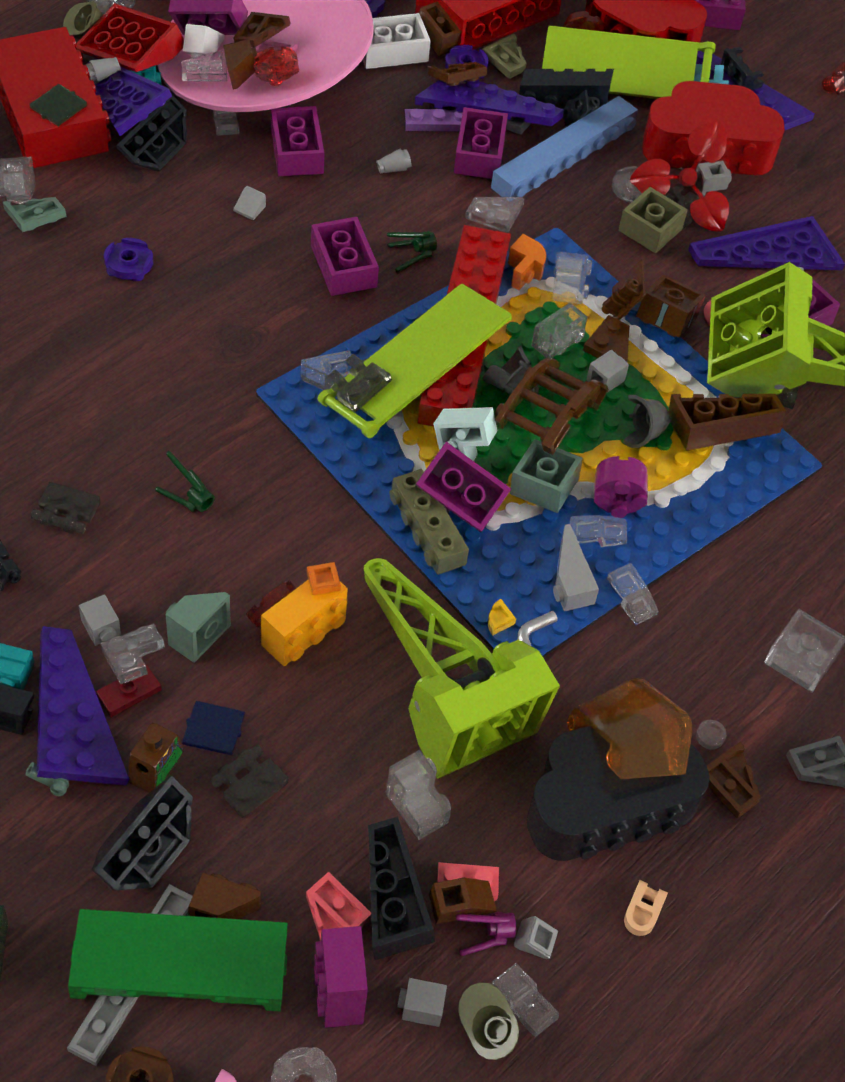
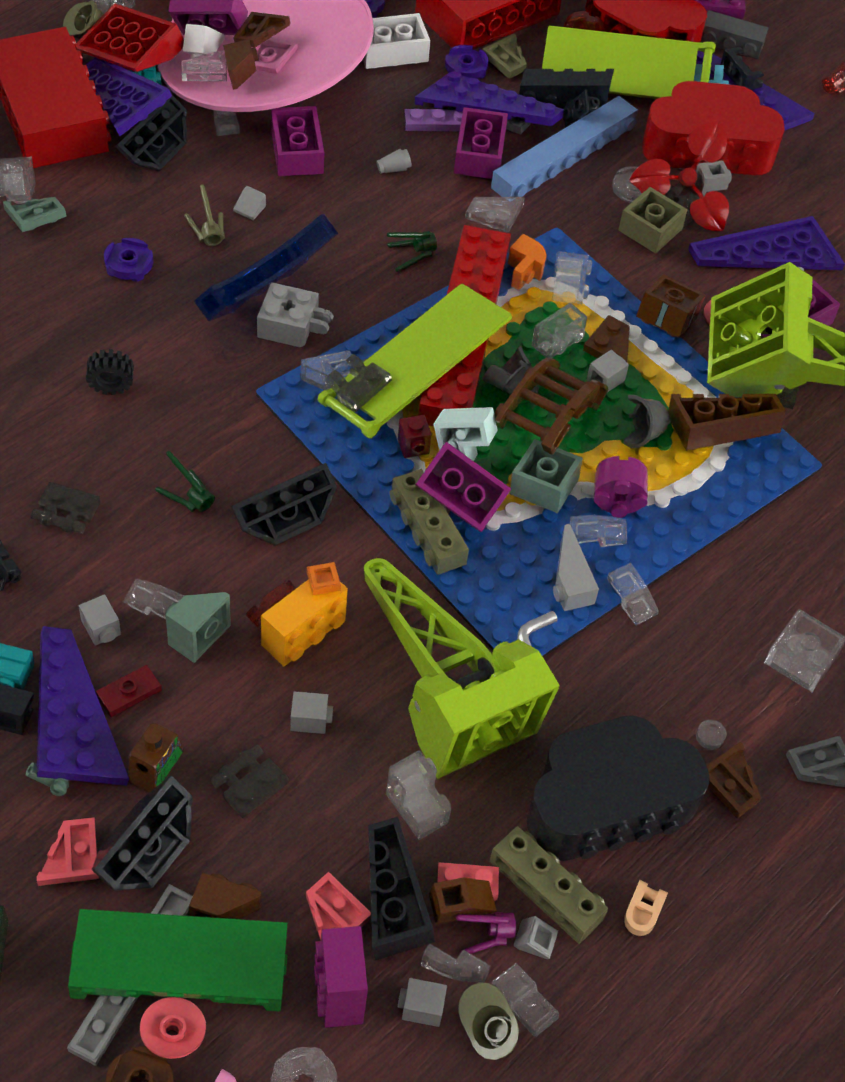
(58, 104): clear green piece -> none
(72, 854): none -> coral wing
(99, 366): none -> black tyre
(102, 68): light grey cone -> none
(126, 651): clear plate -> none
(151, 597): none -> clear slope
(175, 1015): none -> coral dish
(211, 232): none -> olive plant
(213, 728): clear blue piece -> none
(256, 279): none -> clear blue arch
(284, 66): clear red plate -> none
(288, 506): none -> black wedge
(290, 315): none -> light grey hinge
(310, 712): none -> light grey brick
(344, 256): magenta brick -> none
(414, 436): none -> dark red brick
(440, 28): reddish brown slope -> none
(458, 72): reddish brown wing -> none
(465, 968): none -> clear slope
(500, 617): yellow tile -> none
(548, 884): none -> olive brick
(626, 293): reddish brown hinge -> none
(643, 727): clear orange windscreen -> none
(733, 33): none -> dark grey brick

